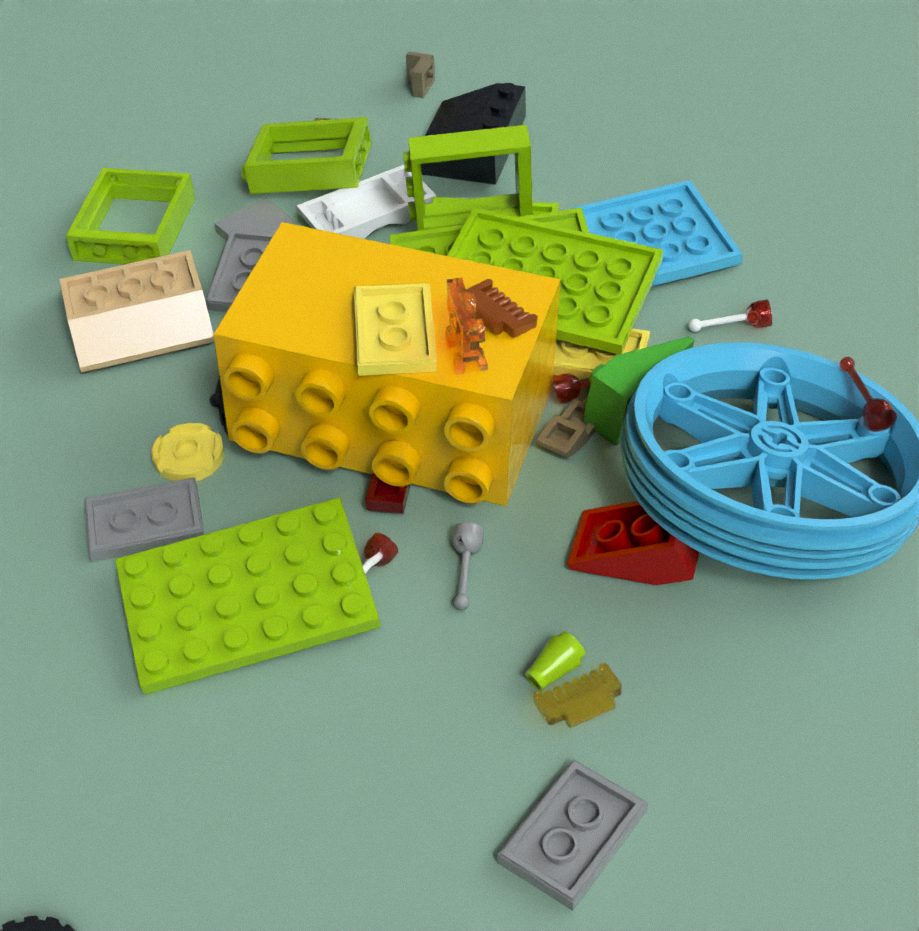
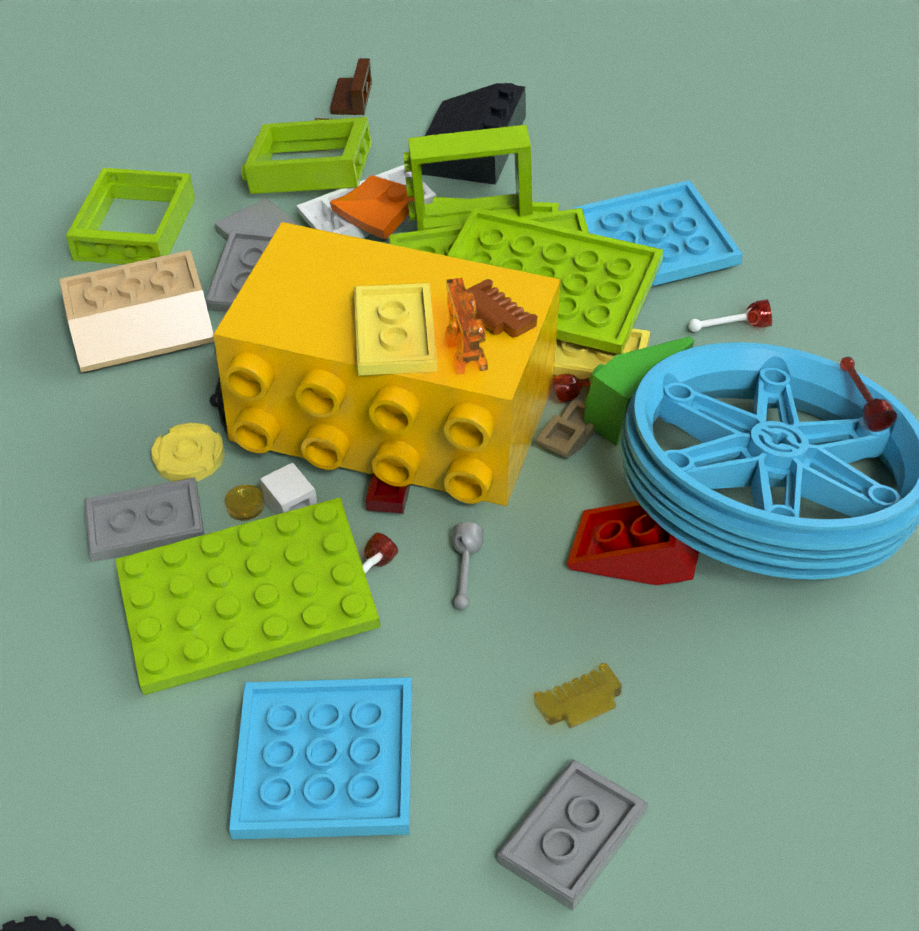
(244, 502): none -> clear yellow tile
(287, 490): none -> white brick
(323, 759): none -> medium azure plate
(353, 93): none -> reddish brown panel
(375, 206): none -> orange plate
(420, 72): dark tan bracket -> none
(557, 659): lime cone -> none

